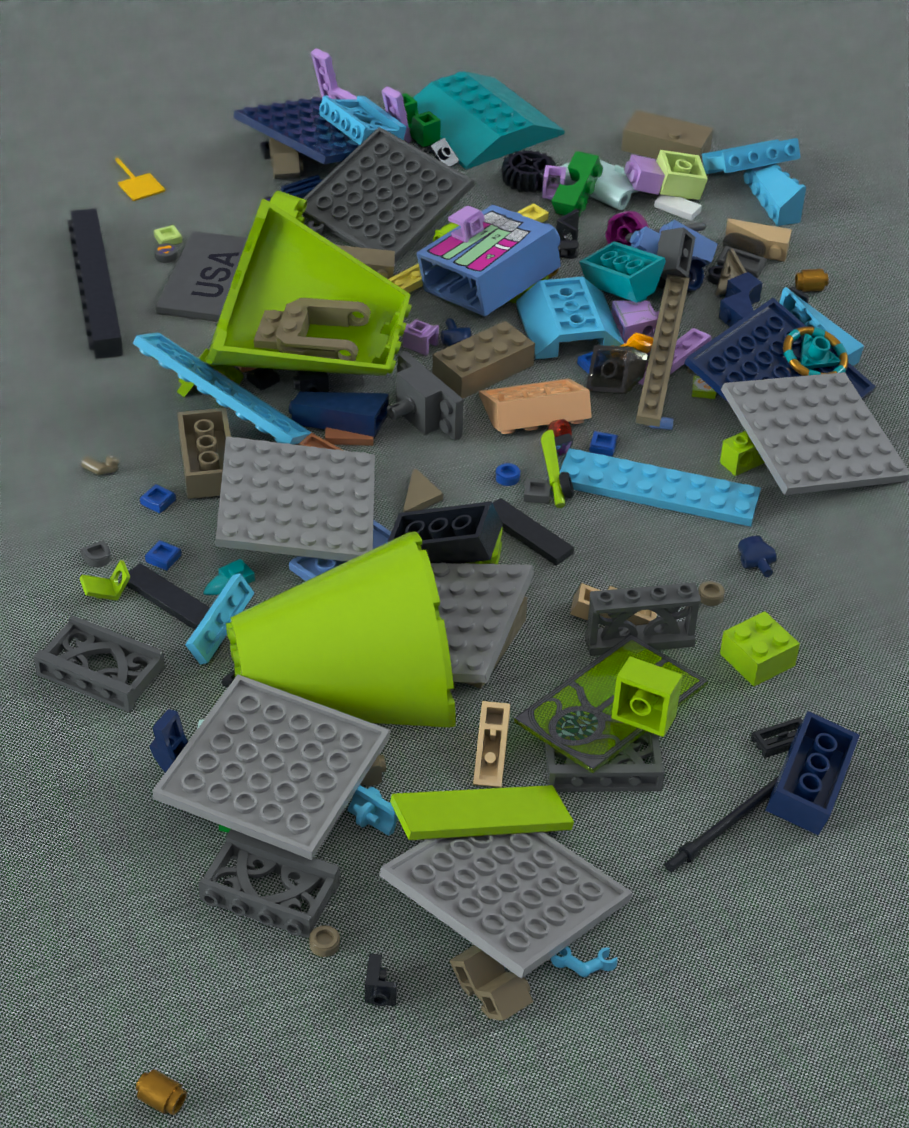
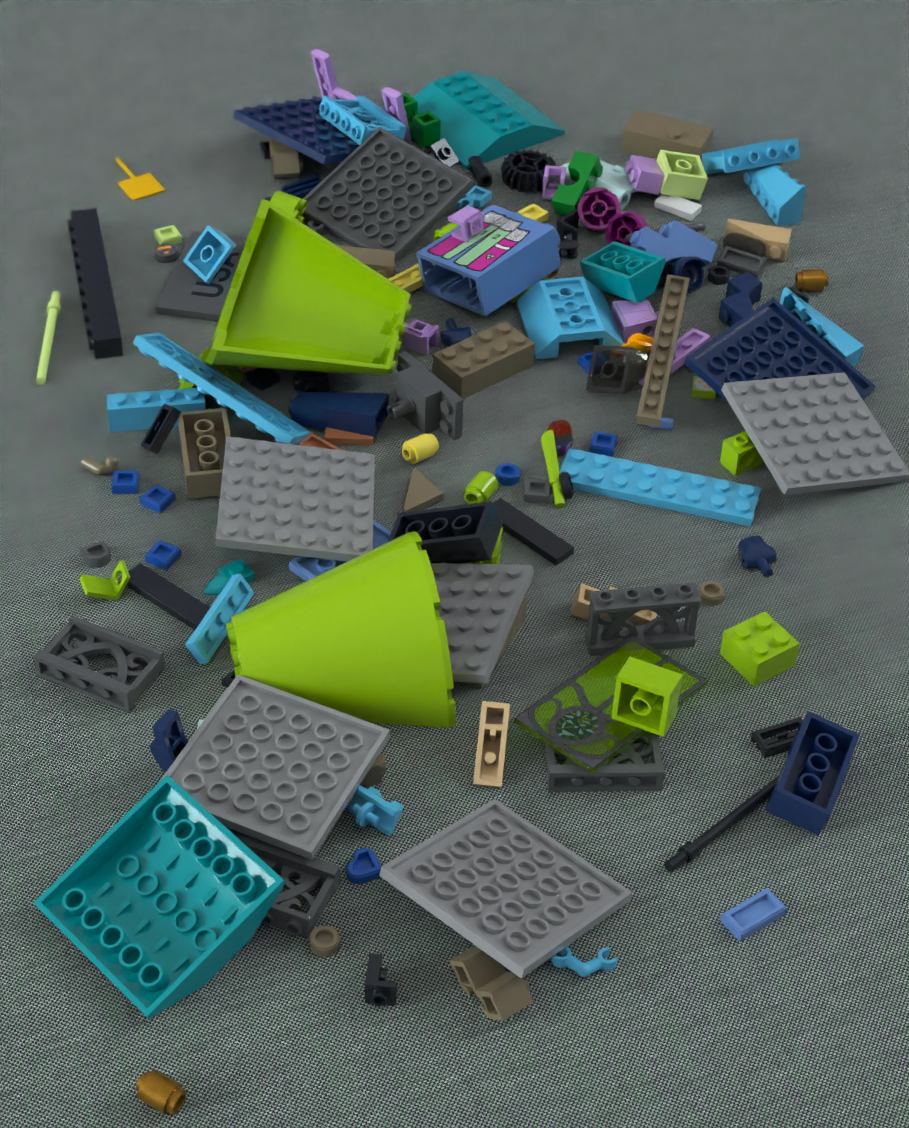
(53, 311): none -> yellowish green bar
(125, 482): none -> blue tile
(141, 408): none -> medium azure wedge
(160, 428): none -> black tile
(162, 899): none -> teal slope
(209, 253): none -> medium azure slope
(288, 328): dark tan plate -> none
(364, 867): none -> blue tile
(420, 448): none -> light yellow brick
(475, 197): none -> medium azure plate
(480, 171): none -> black bar
(481, 488): none -> lime brick
(481, 812): lime tile -> none
(536, 404): light nougat slope -> none
(597, 208): none -> magenta cylinder
(677, 249): dark grey brick -> none
(731, 268): dark tan tile -> none
(753, 914): none -> medium blue tile
(815, 351): teal piece -> none

